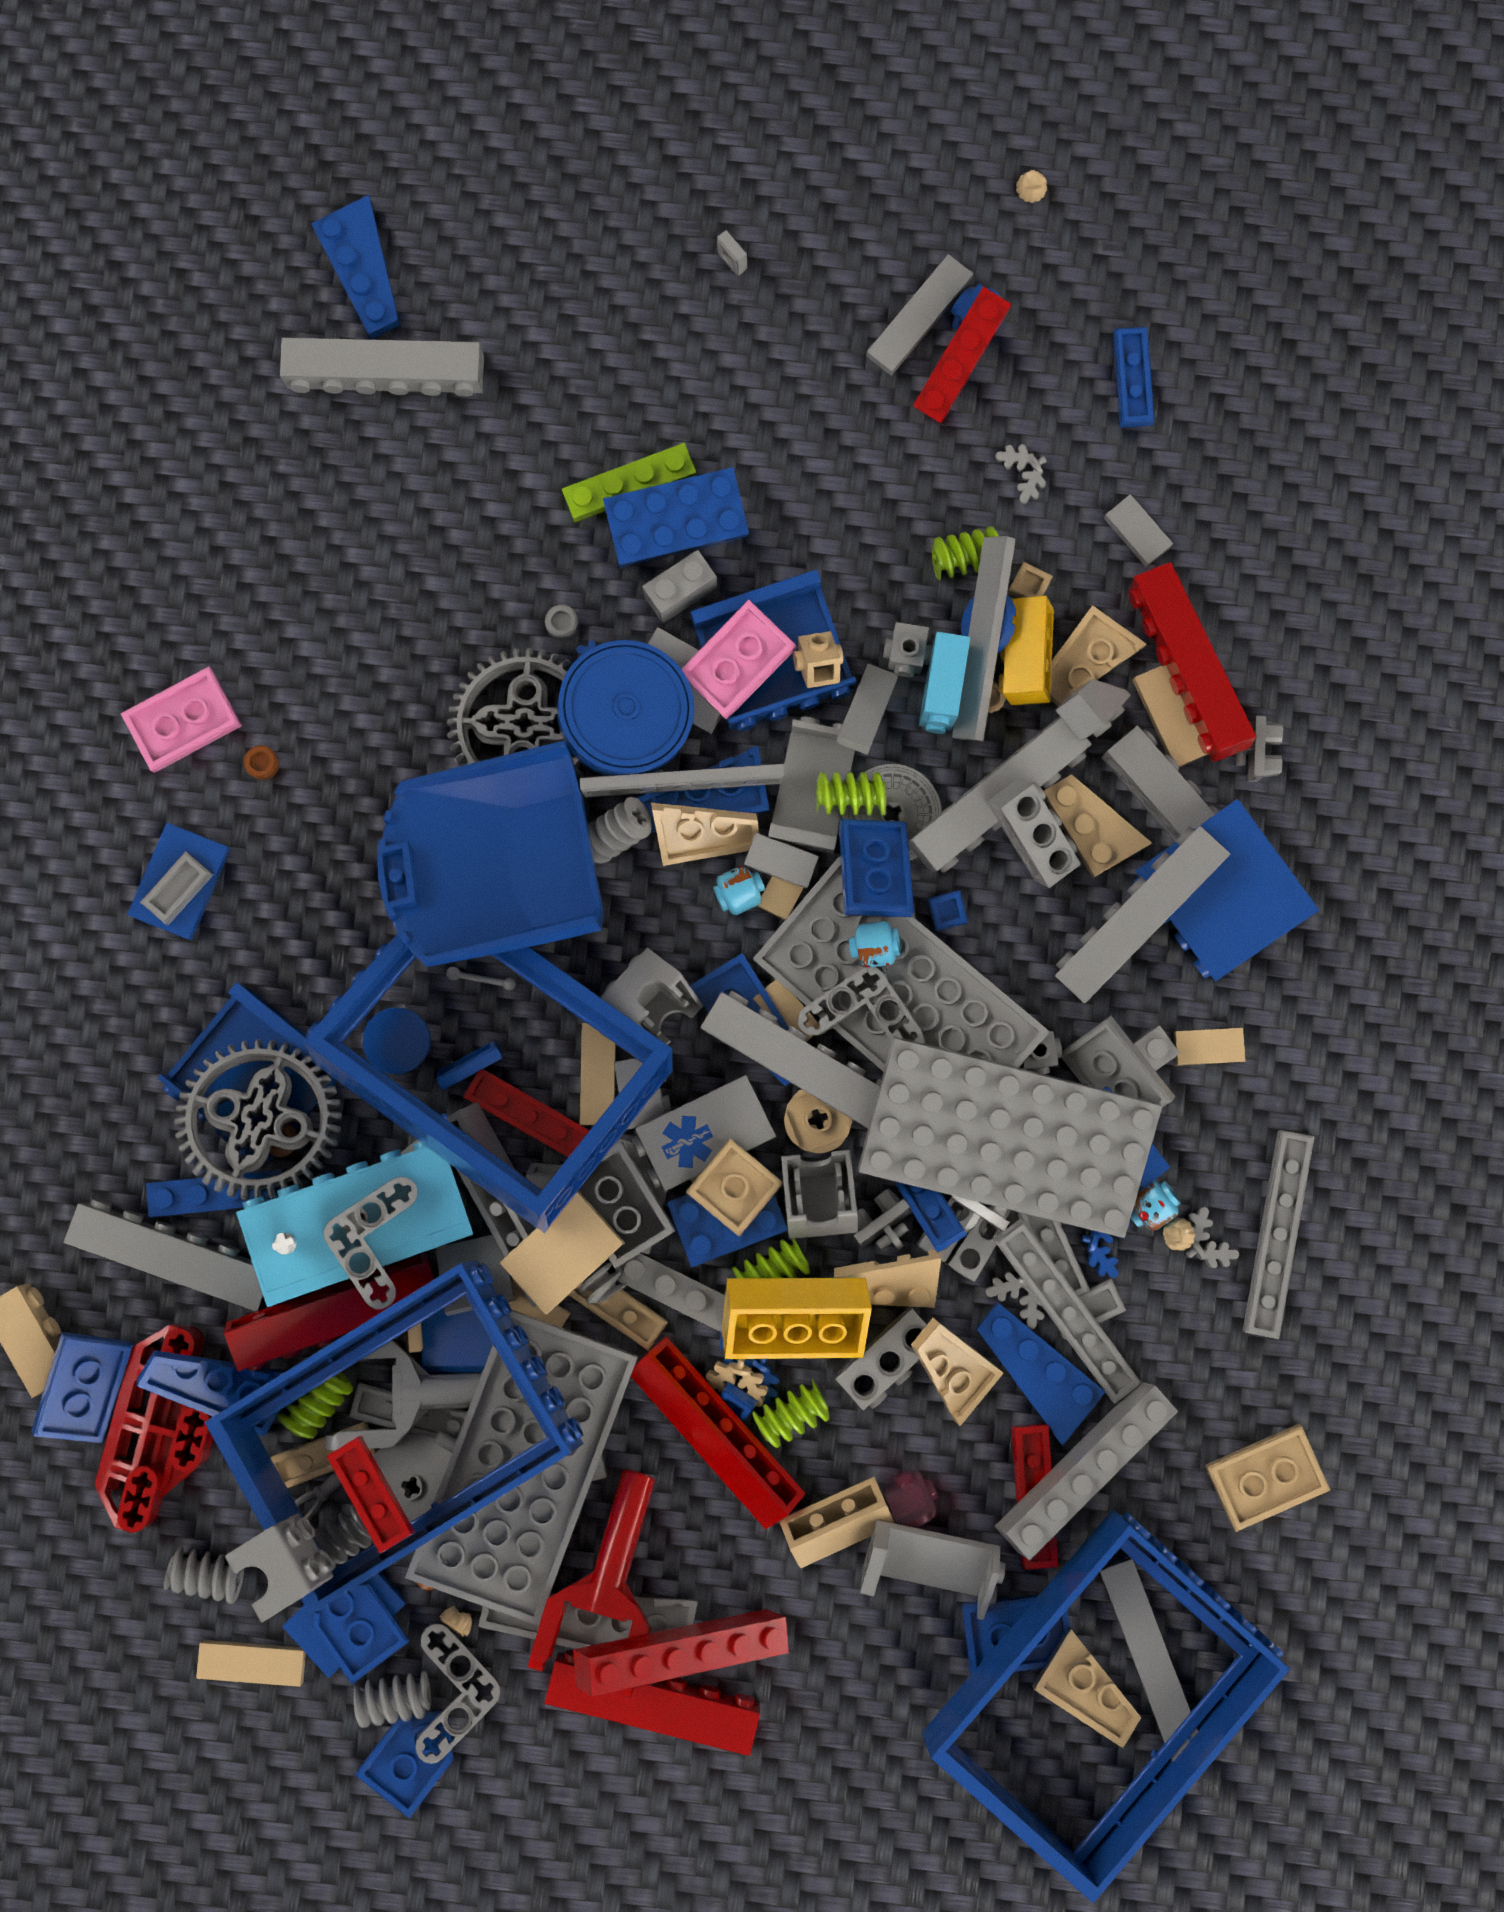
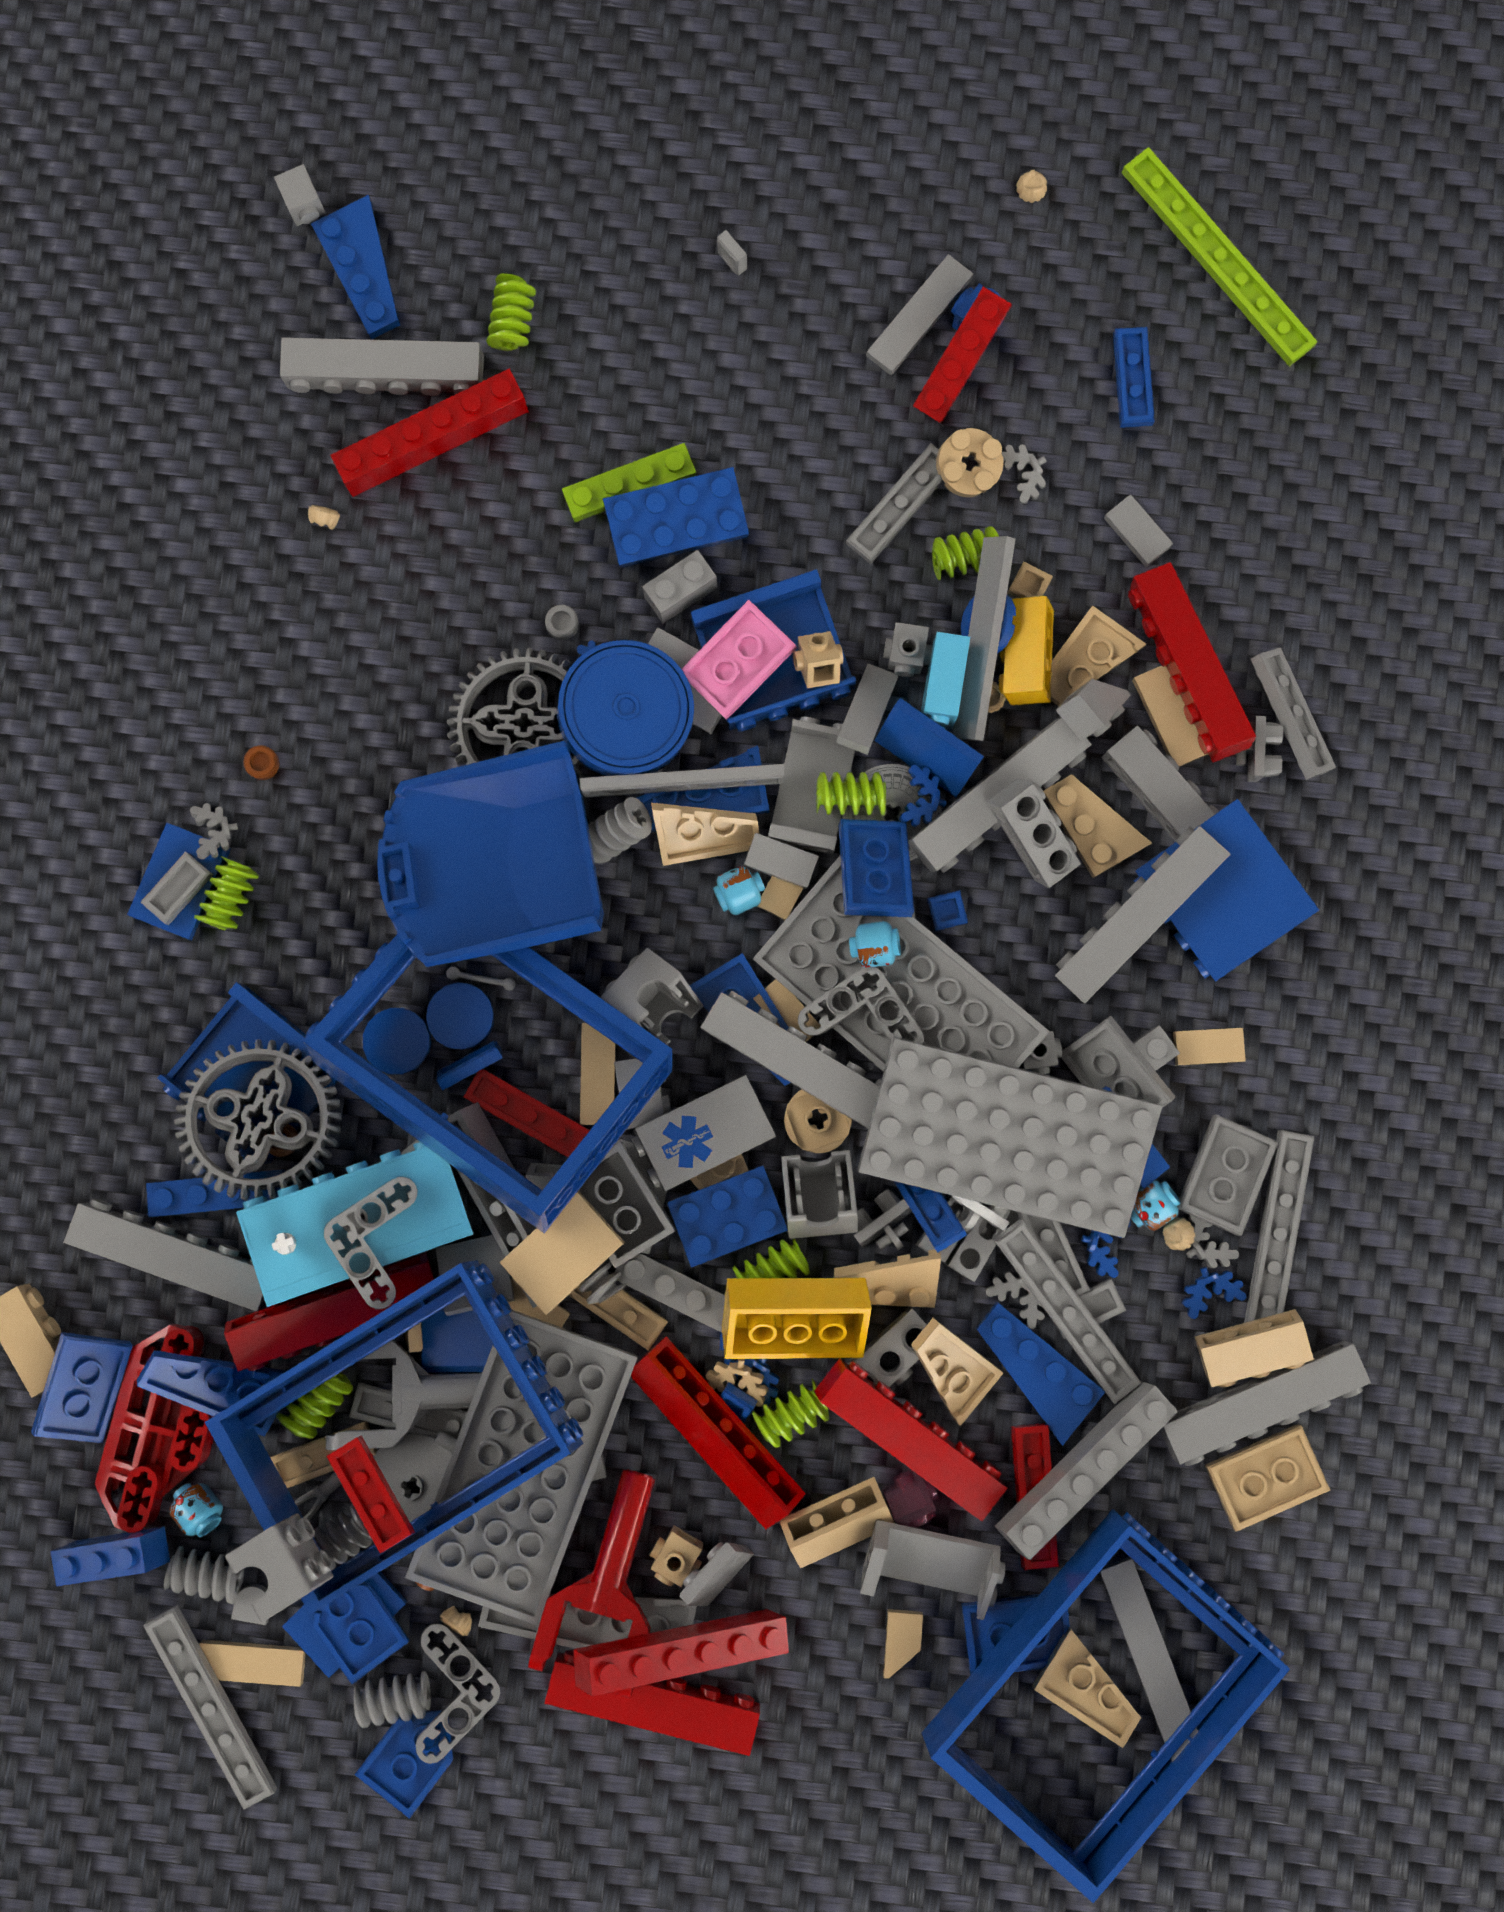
(110, 1556): none -> blue brick
(181, 719): bright pink tile -> none
(196, 1509): none -> medium azure head
(210, 1707): none -> light grey tile
(213, 821): none -> light grey animal
(227, 895): none -> lime piece
(242, 1607): none -> light grey tile
(300, 195): none -> light grey brick
(323, 516): none -> tan piece
(430, 432): none -> red brick
(460, 1016): none -> blue tile
(510, 312): none -> lime piece
(678, 1545): none -> tan brick
(723, 1564): none -> light grey tile
(734, 1187): tan tile -> none
(896, 507): none -> light grey tile
(902, 1639): none -> tan tile
(910, 1438): none -> red brick
(924, 809): none -> blue animal
(927, 744): none -> blue tile
(953, 471): none -> tan plate
(1198, 1290): none -> blue animal
(1219, 256): none -> lime plate
(1227, 1175): none -> light grey tile
(1254, 1348): none -> tan brick
(1264, 1402): none -> light grey brick
(1293, 713): none -> light grey plate

